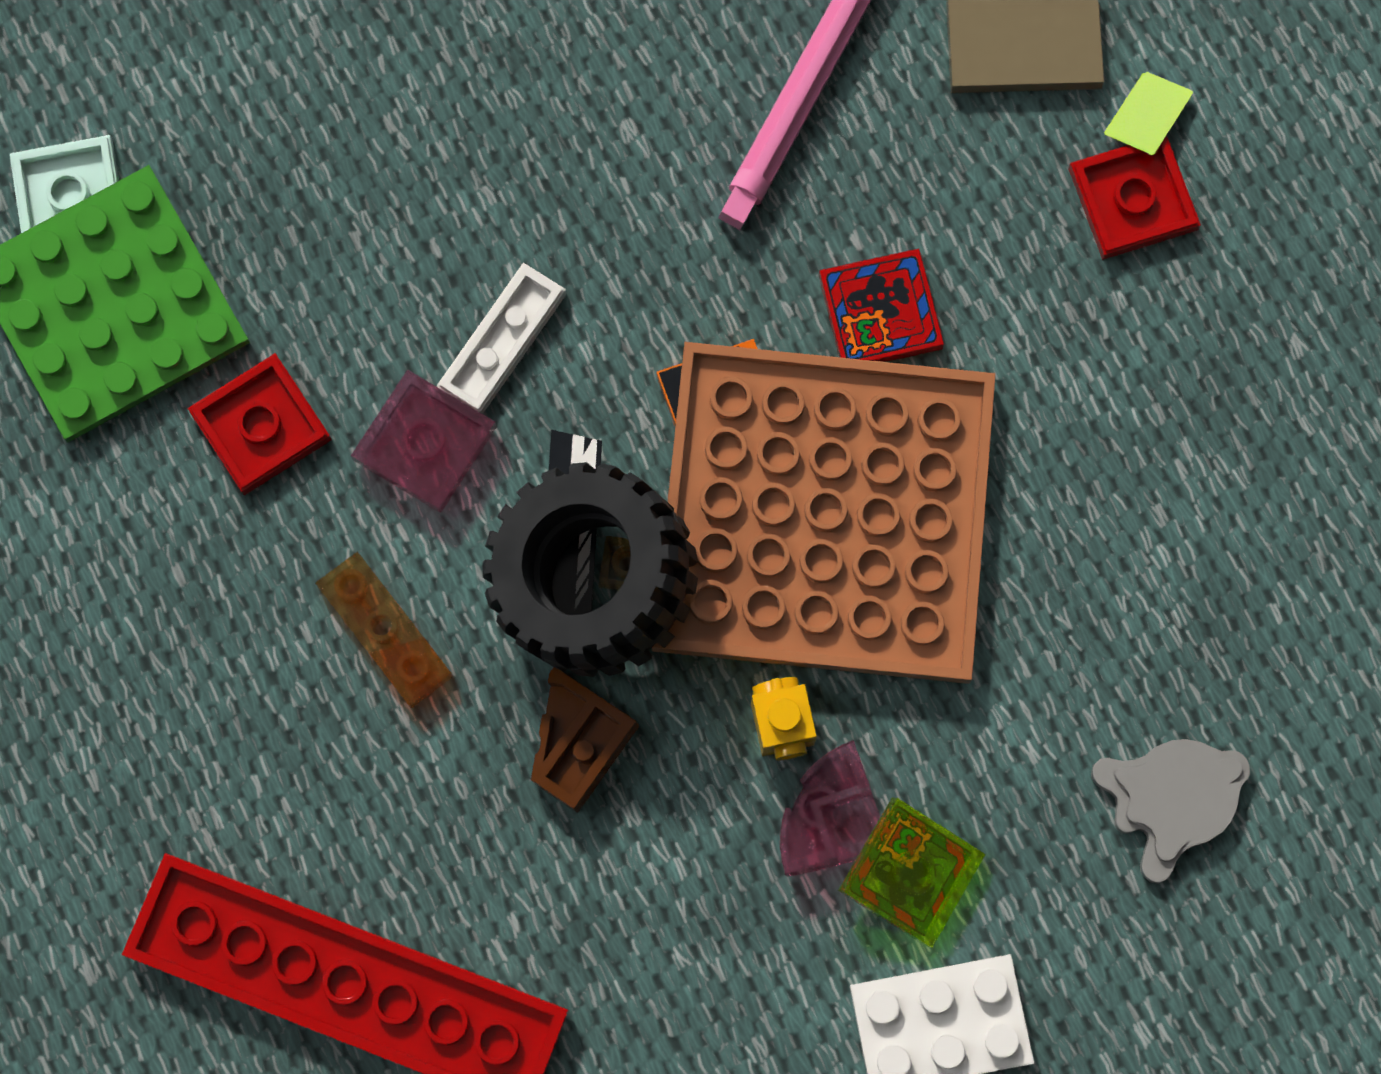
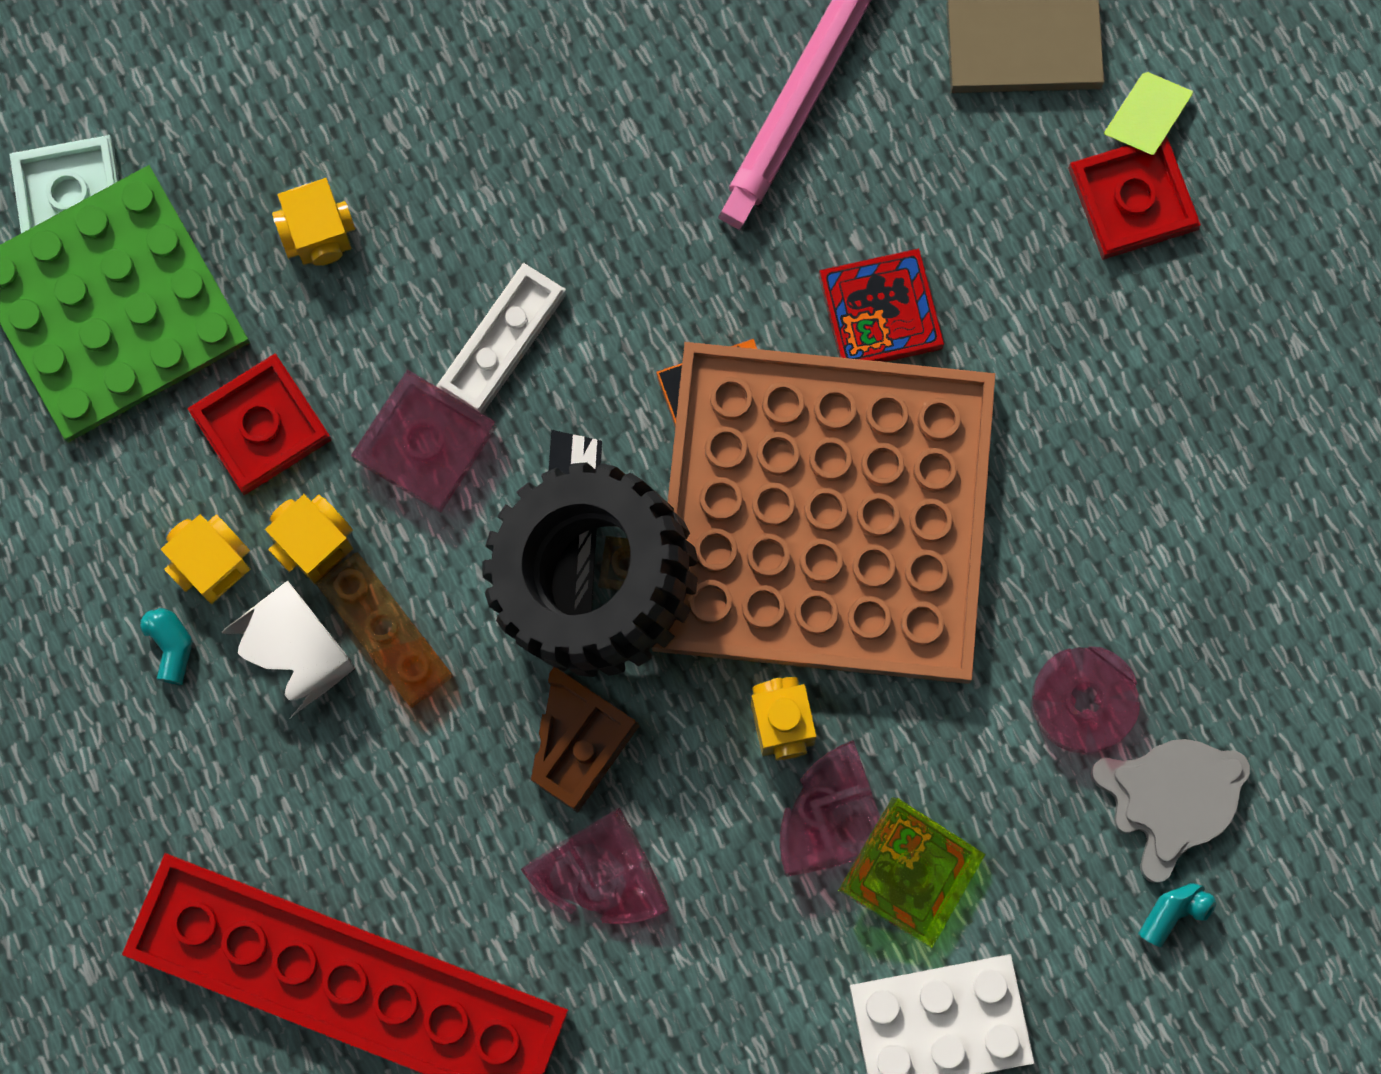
(172, 639): none -> teal arm
(205, 556): none -> yellow brick
(289, 636): none -> white piece
(309, 536): none -> yellow brick
(313, 223): none -> yellow brick
(601, 872): none -> clear pink brick
(1086, 730): none -> clear pink plate
(1173, 906): none -> teal arm

